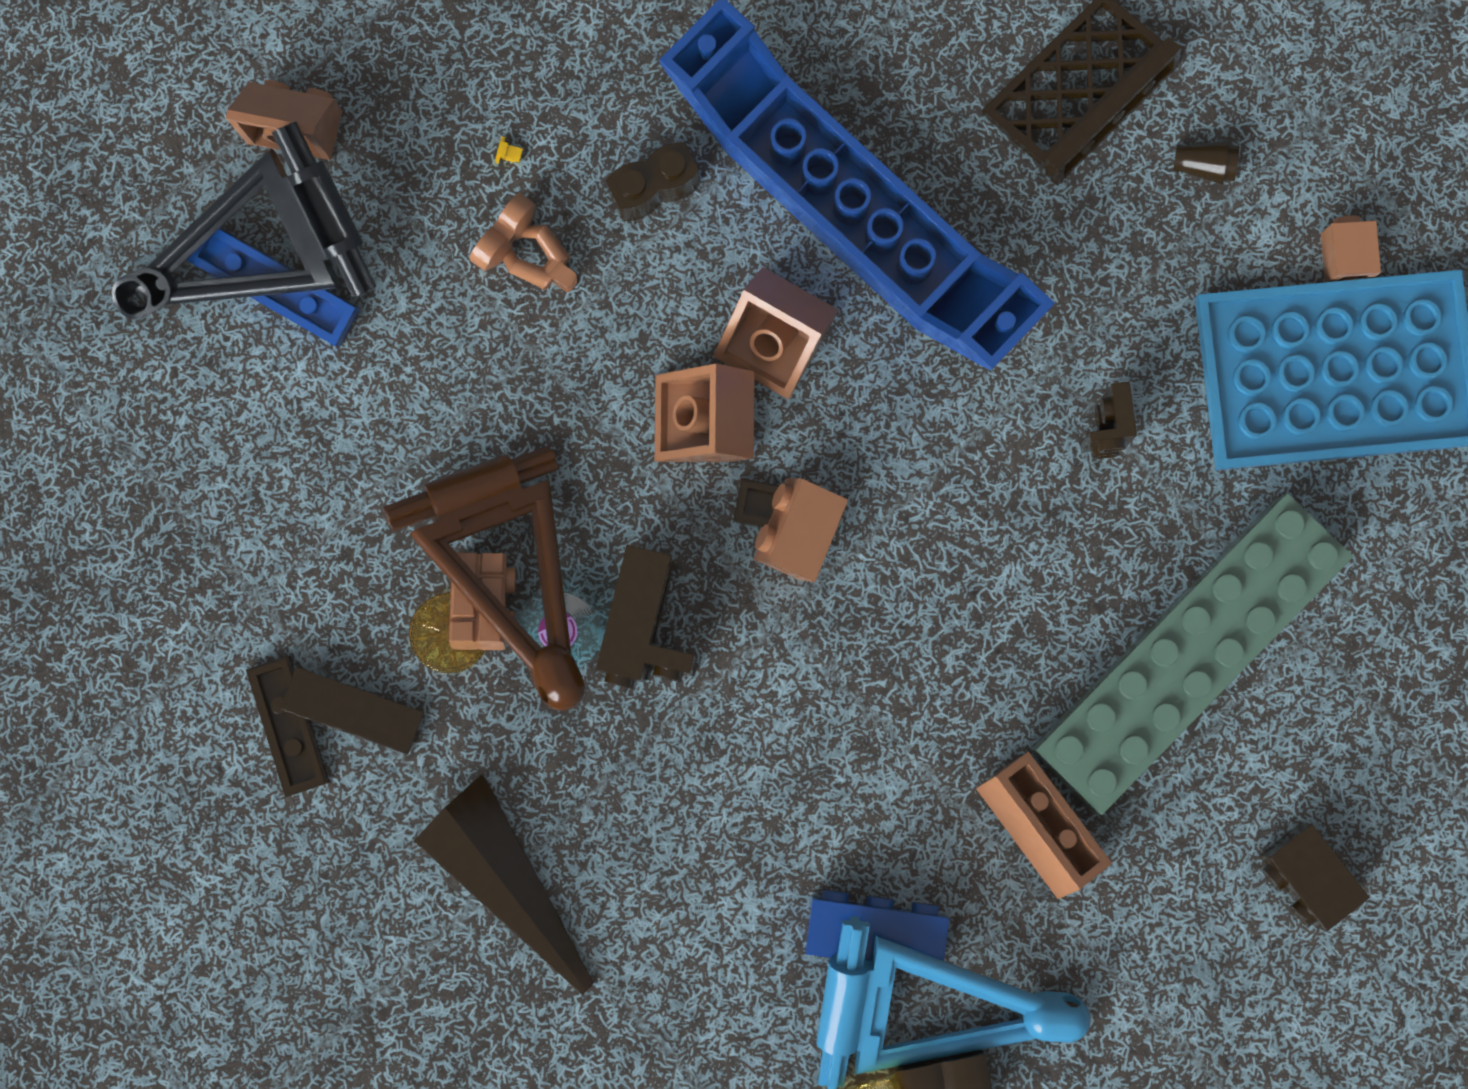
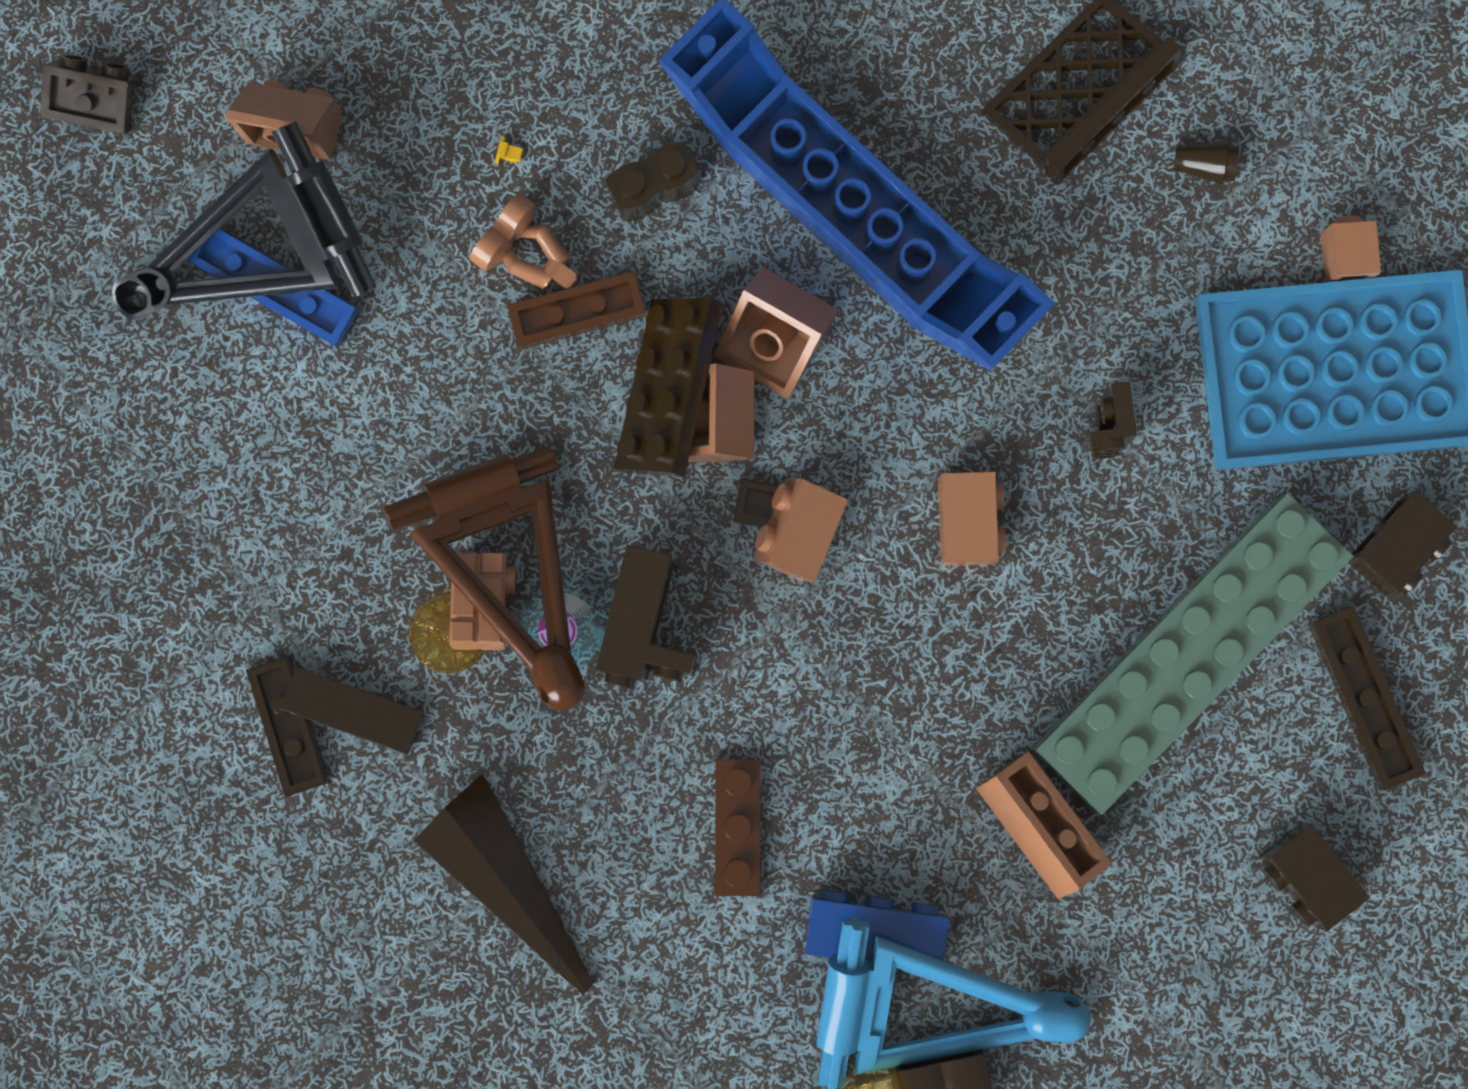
(88, 93): none -> dark brown bracket
(576, 310): none -> reddish brown plate
(668, 386): none -> dark brown plate
(737, 828): none -> reddish brown plate
(970, 519): none -> nougat brick
(1366, 698): none -> dark brown plate
(1403, 544): none -> dark brown brick

